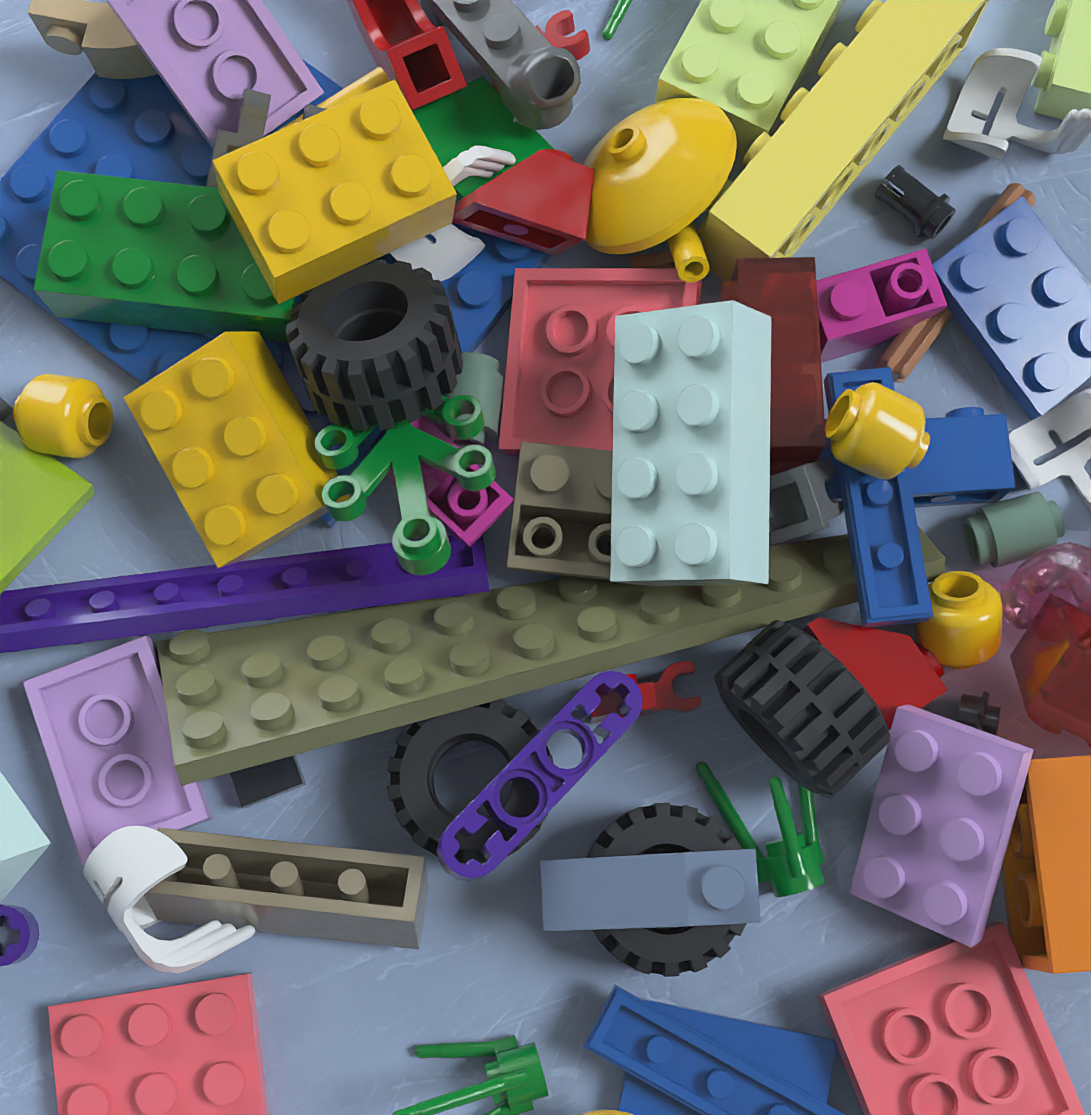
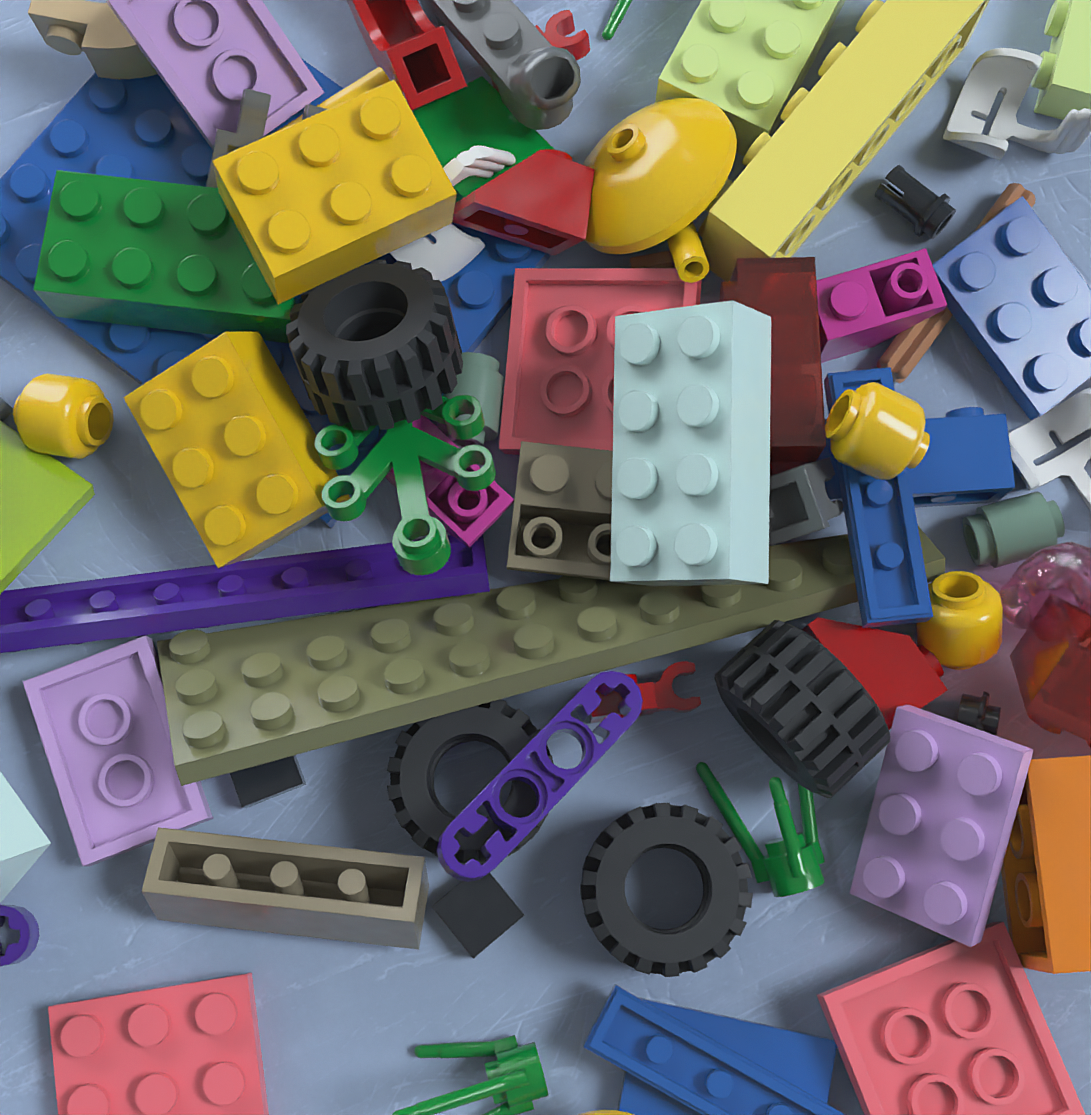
(128, 867): white helmet -> none
(478, 912): none -> black tile
(650, 890): sand blue slope -> none

